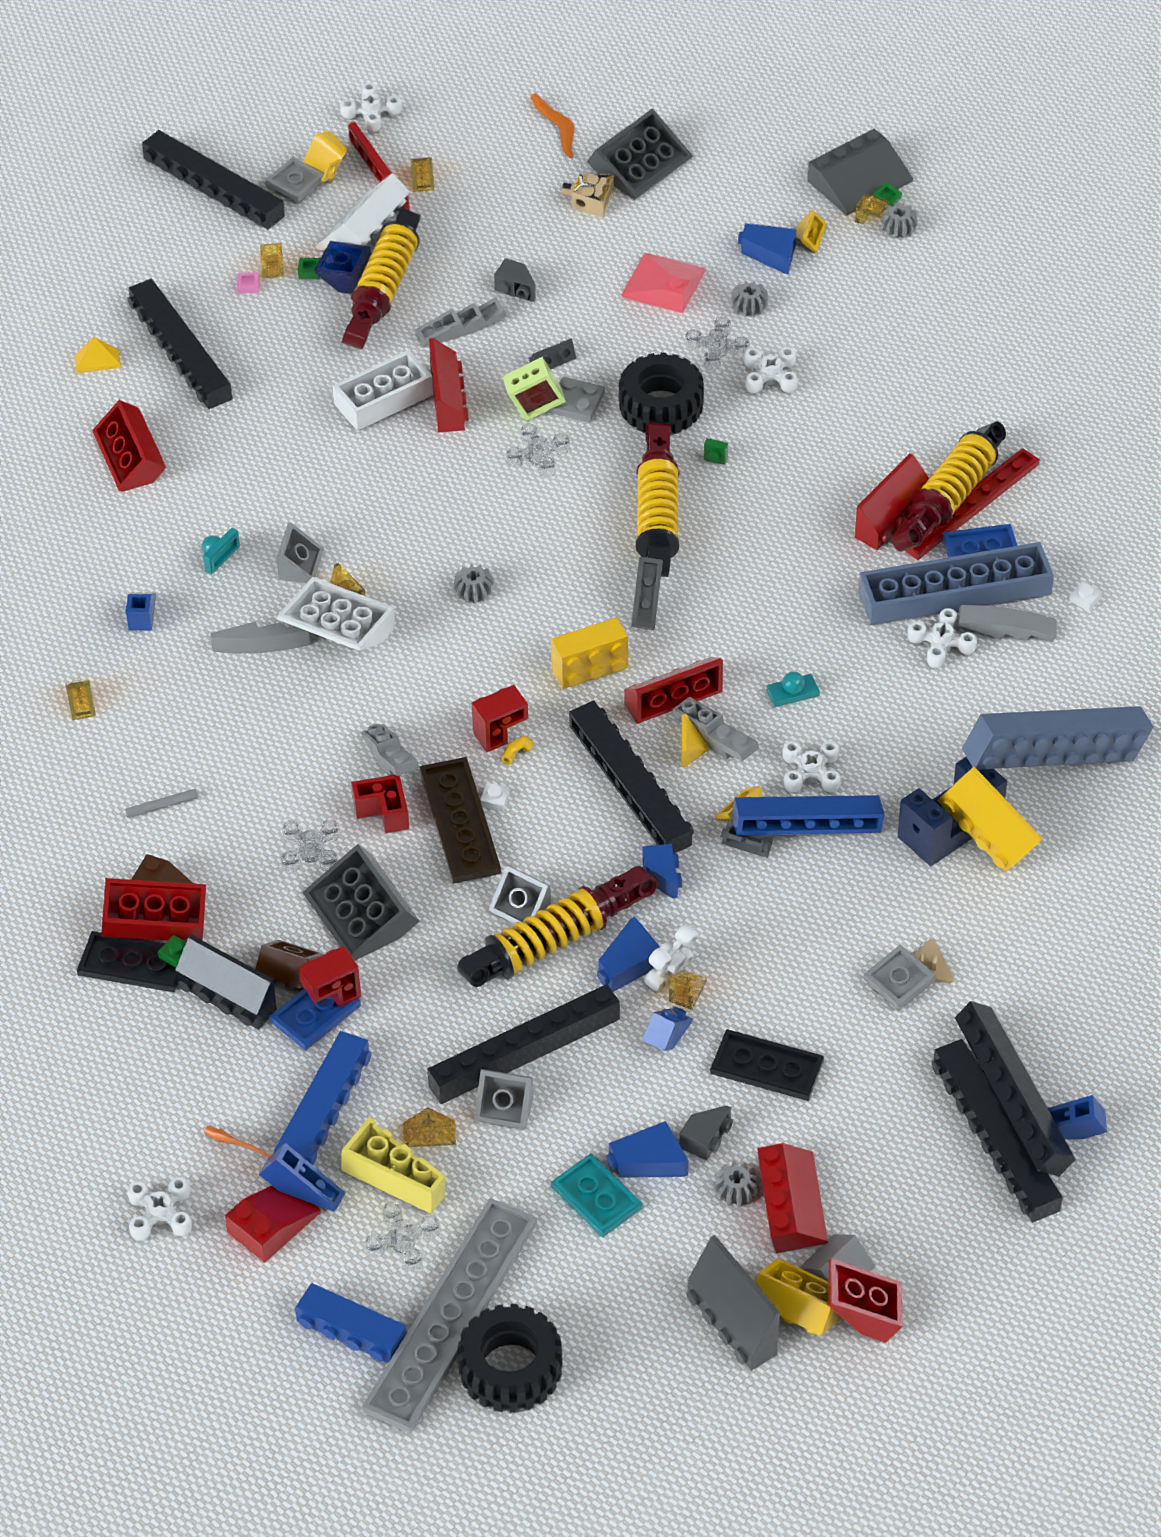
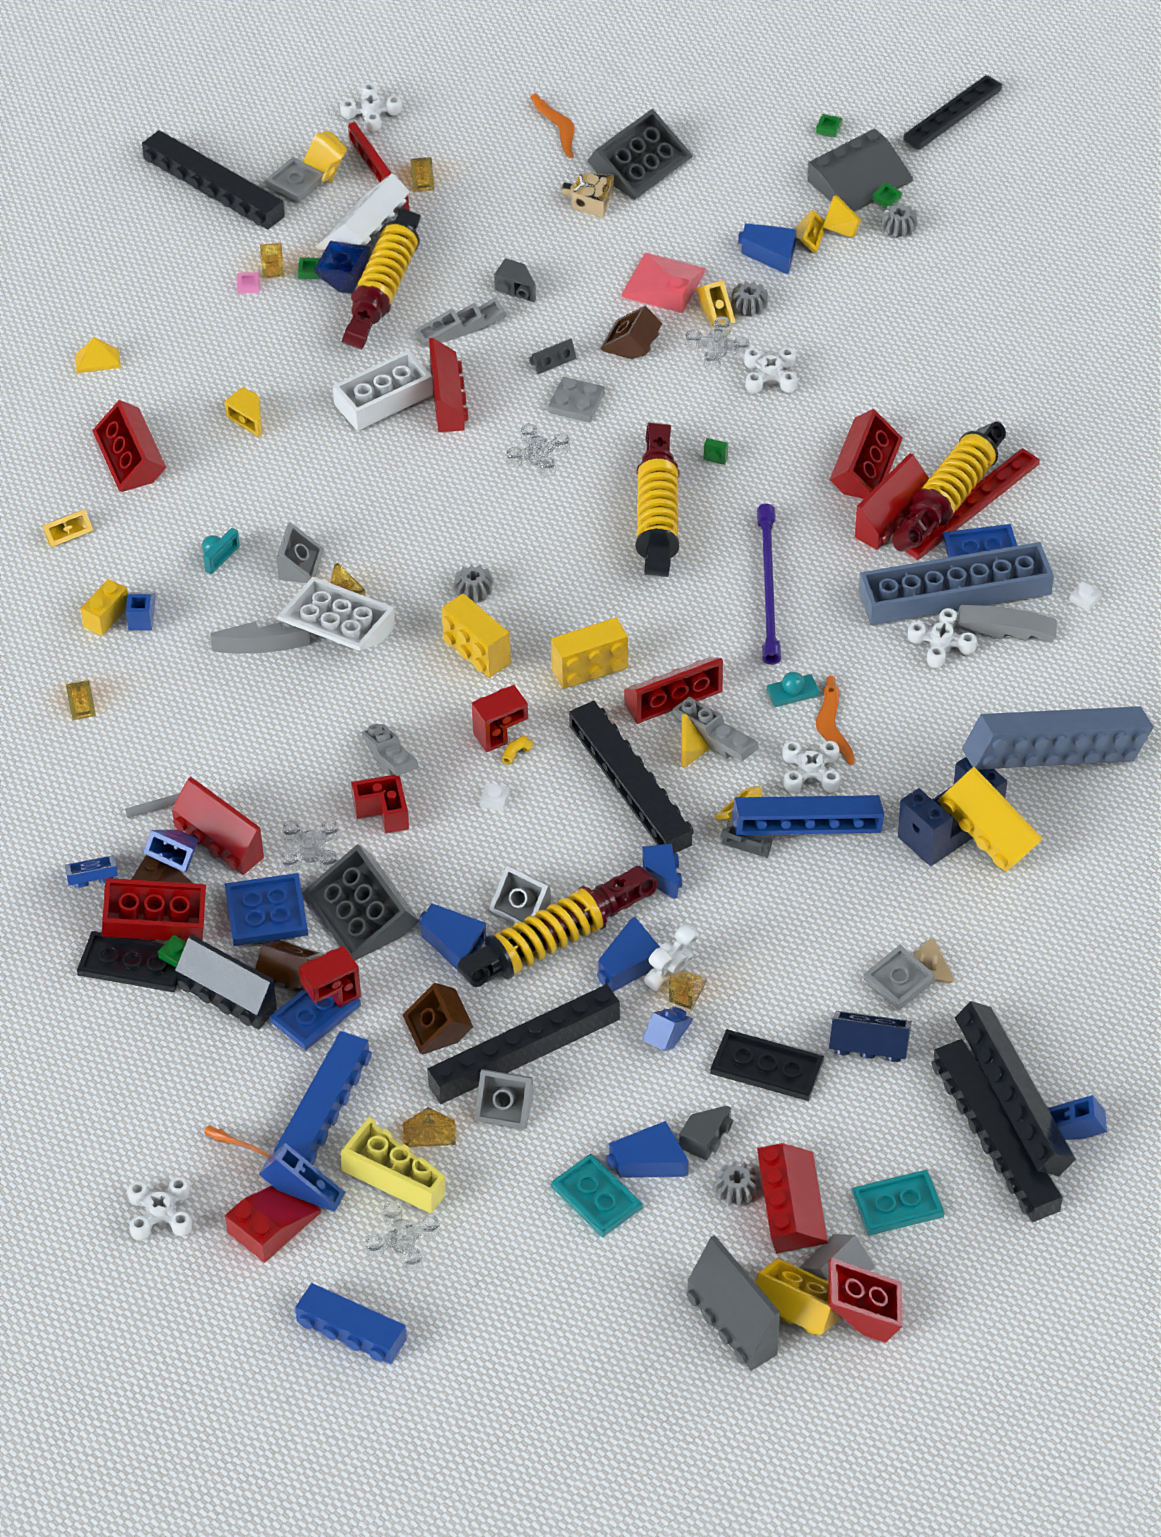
(67, 528): none -> yellow slope
(83, 872): none -> blue plate
(104, 607): none -> yellow brick
(171, 847): none -> blue slope
(180, 344): black brick -> none
(218, 827): none -> red slope
(245, 410): none -> yellow slope
(266, 909): none -> blue plate
(437, 1019): none -> reddish brown slope
(451, 933): none -> blue slope
(459, 1295): light grey plate -> none
(460, 820): dark brown plate -> none
(476, 635): none -> yellow brick
(510, 1388): black tyre -> none
(534, 389): yellowish green piece -> none
(632, 334): none -> reddish brown slope
(646, 593): dark grey plate -> none
(661, 373): black tyre -> none
(715, 301): none -> yellow slope
(772, 648): none -> dark purple hose
(826, 719): none -> orange piece
(829, 125): none -> green plate
(841, 218): none -> yellow slope
(866, 455): none -> red slope
(869, 205): clear yellow panel -> none
(870, 1036): none -> dark blue slope
(897, 1202): none -> teal tile
(952, 112): none -> black plate

